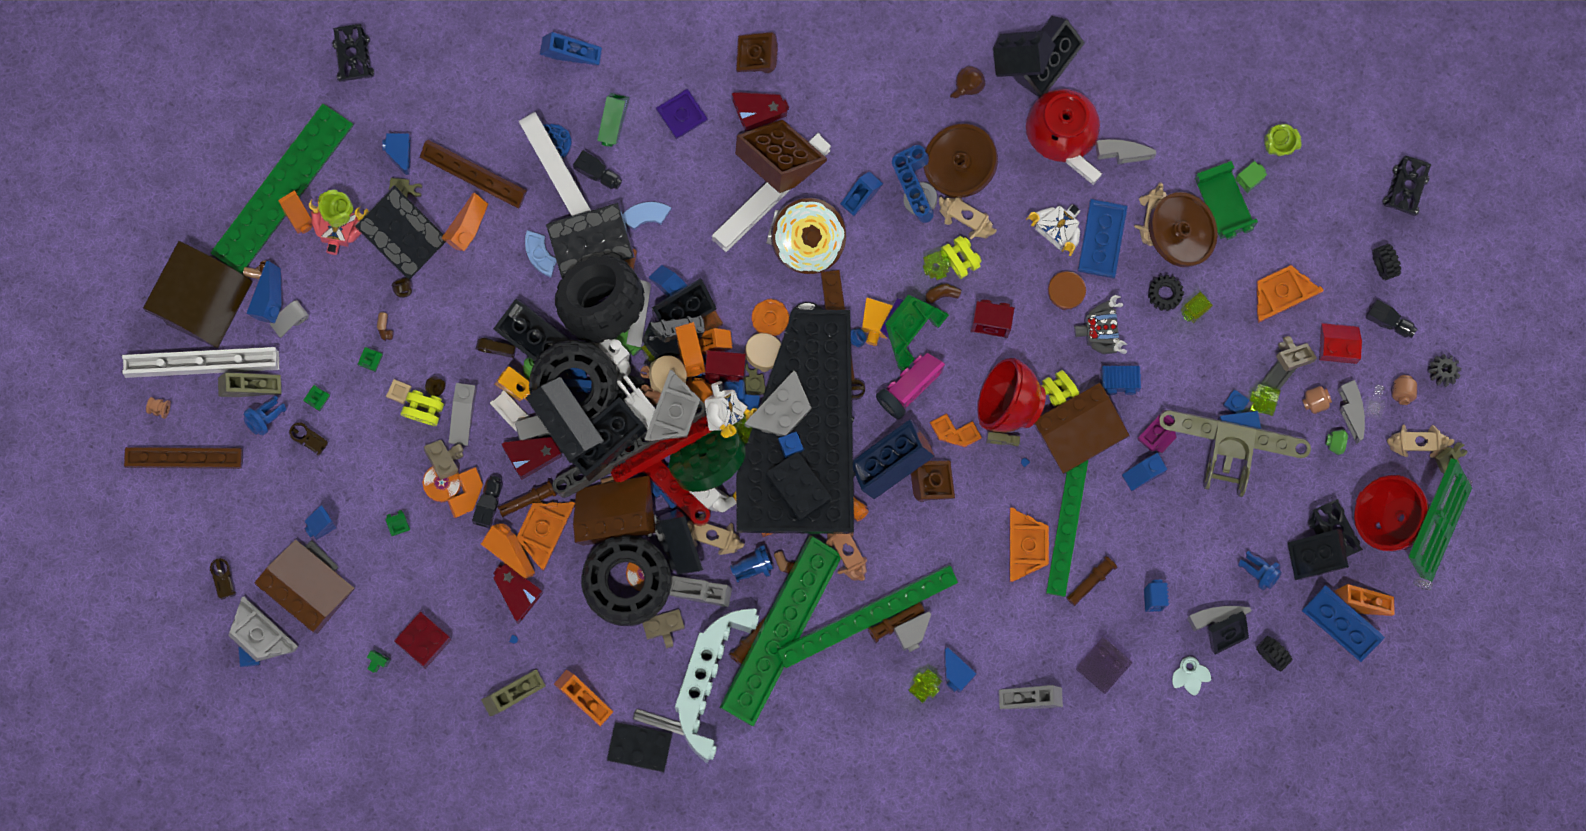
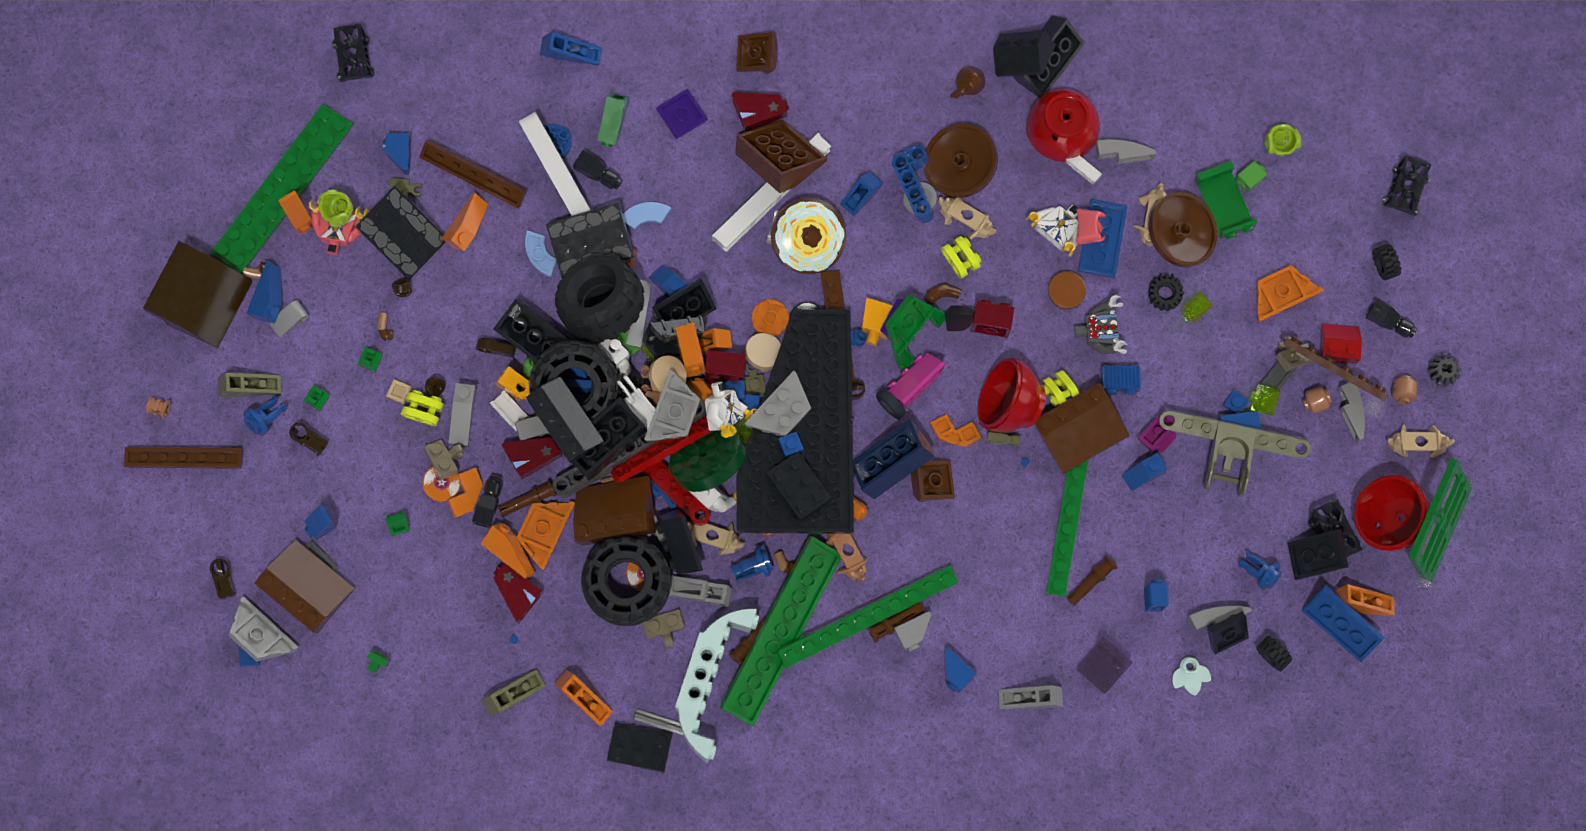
(200, 362): white tile -> none
(422, 640): dark red brick -> none
(712, 321): clear orange plate -> none
(925, 685): clear neon green brick -> none
(939, 258): clear neon green brick -> none
(958, 318): none -> black brick
(1026, 545): orange wing -> none
(1089, 226): none -> coral hair
(1337, 441): bright green cone -> none
(1343, 372): none -> reddish brown plate
(1444, 457): olive plate -> none

